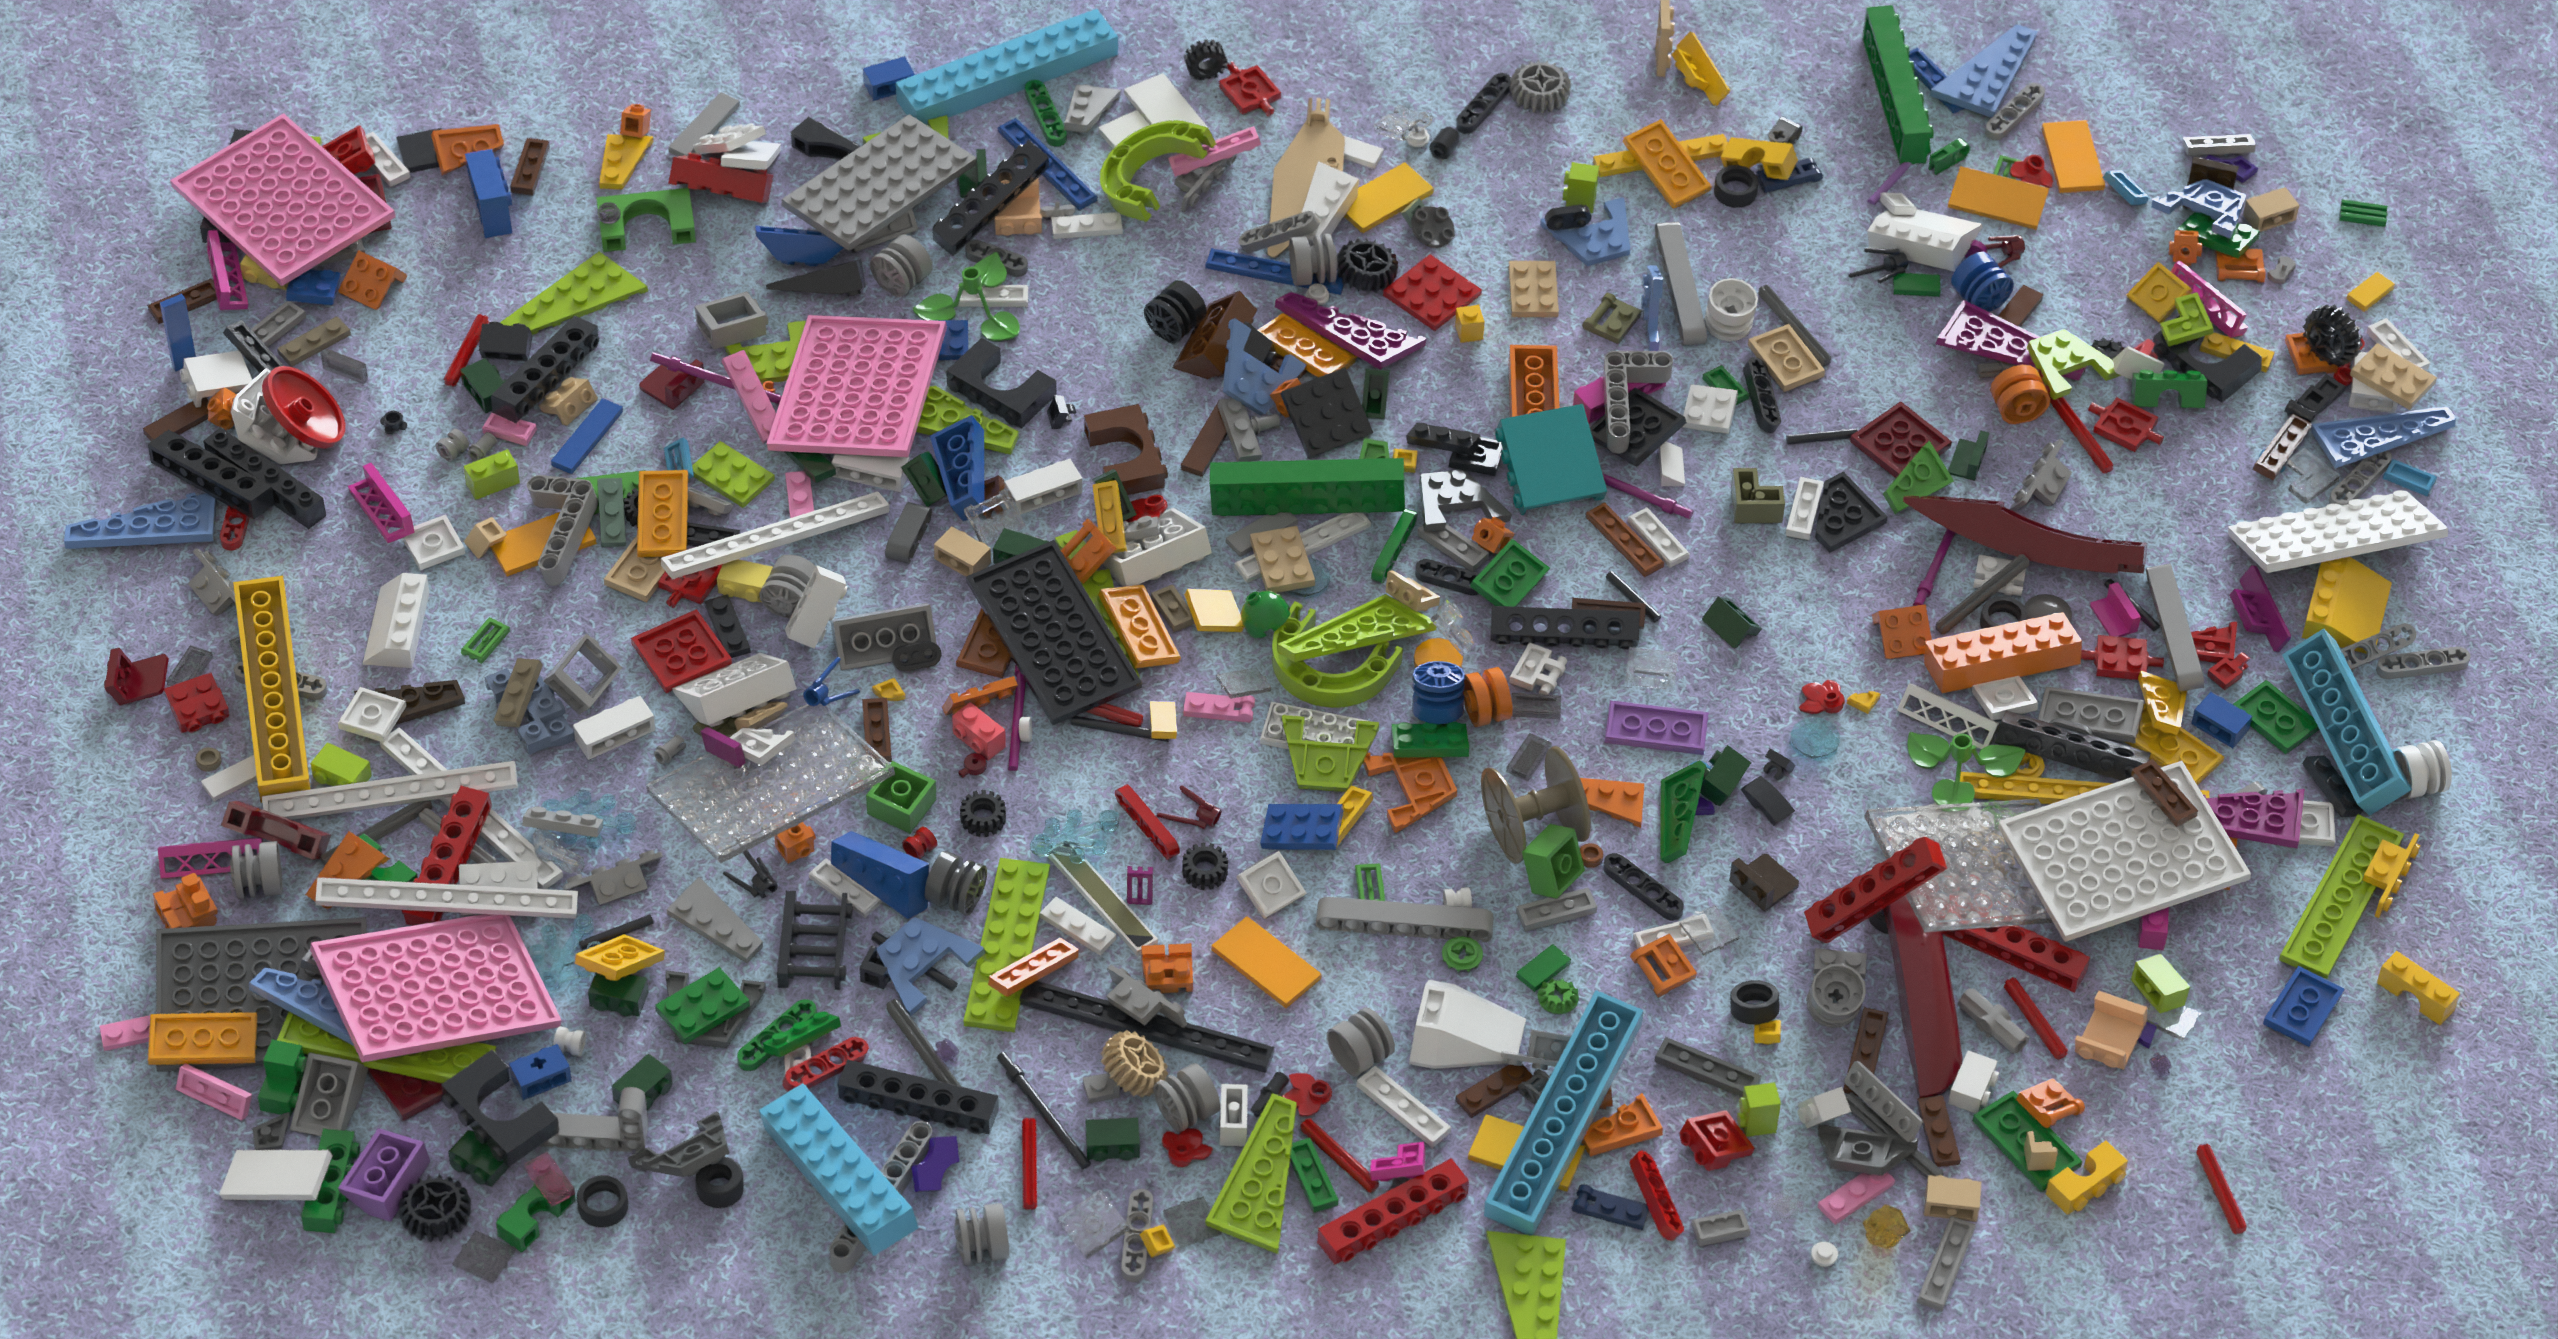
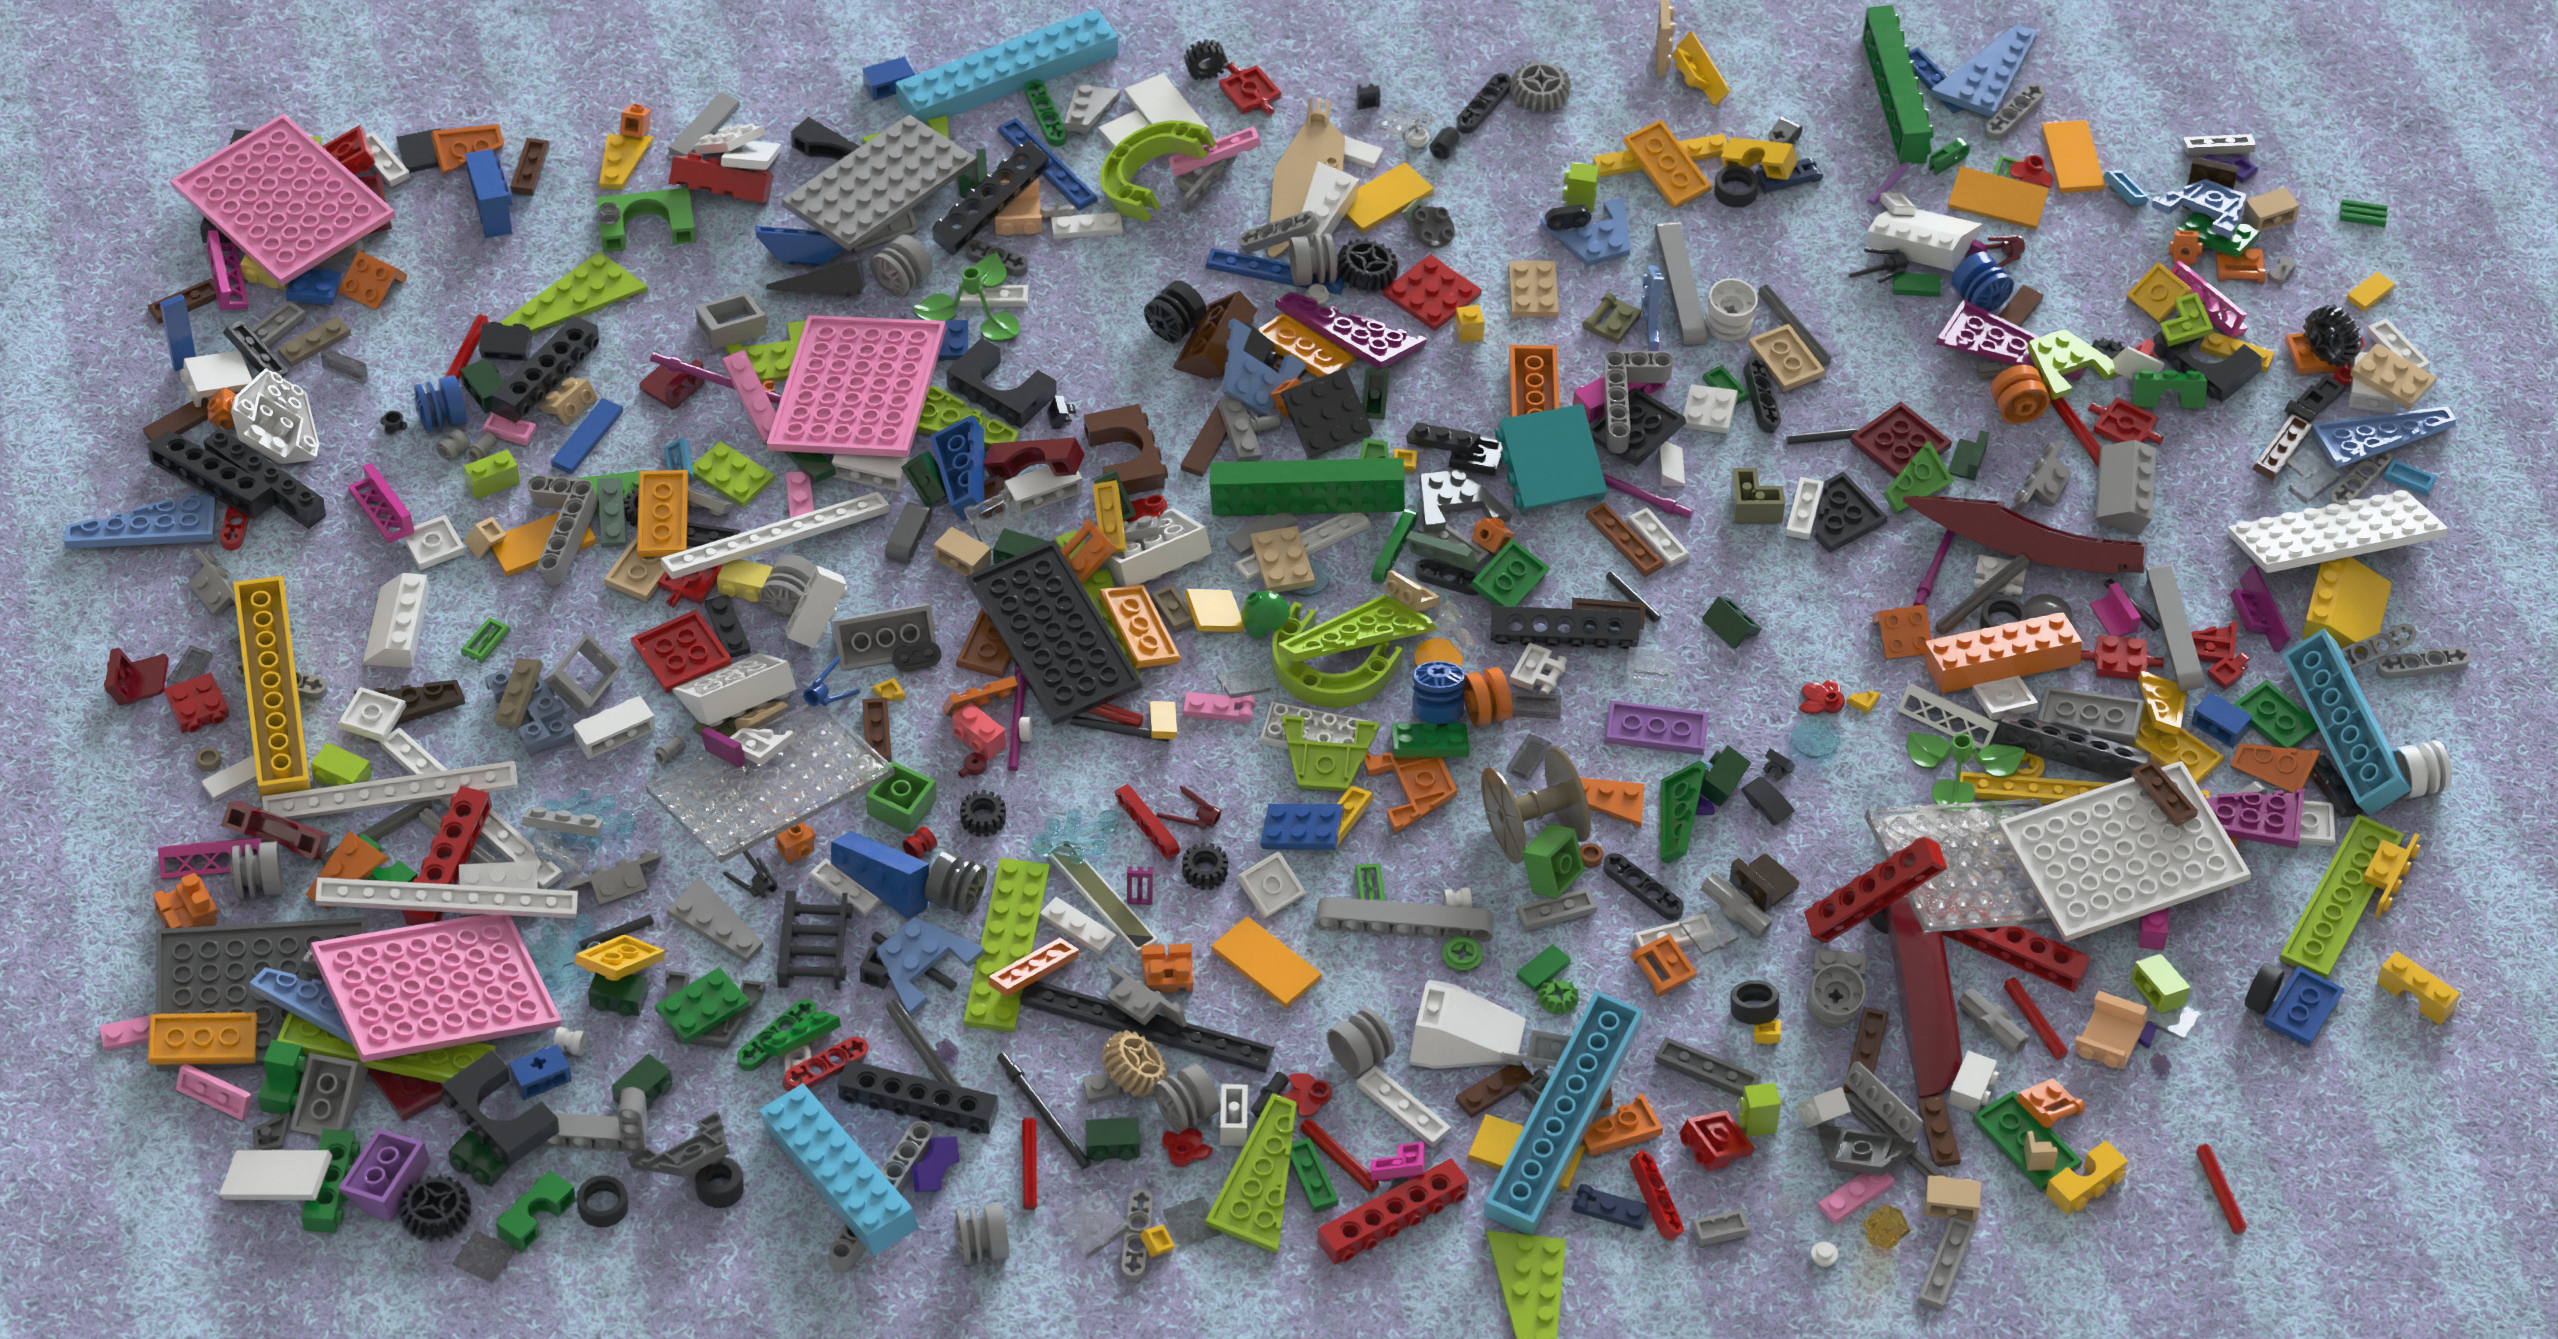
(303, 407): red dish -> none
(440, 404): none -> blue wheel
(549, 1179): clear pink plate -> none
(1011, 458): none -> dark red arch
(1367, 97): none -> black tile
(1441, 550): none -> sand green plate
(1736, 904): none -> light grey piece
(2126, 485): none -> light grey slope
(2264, 988): none -> black tyre
(2277, 766): none -> orange wing

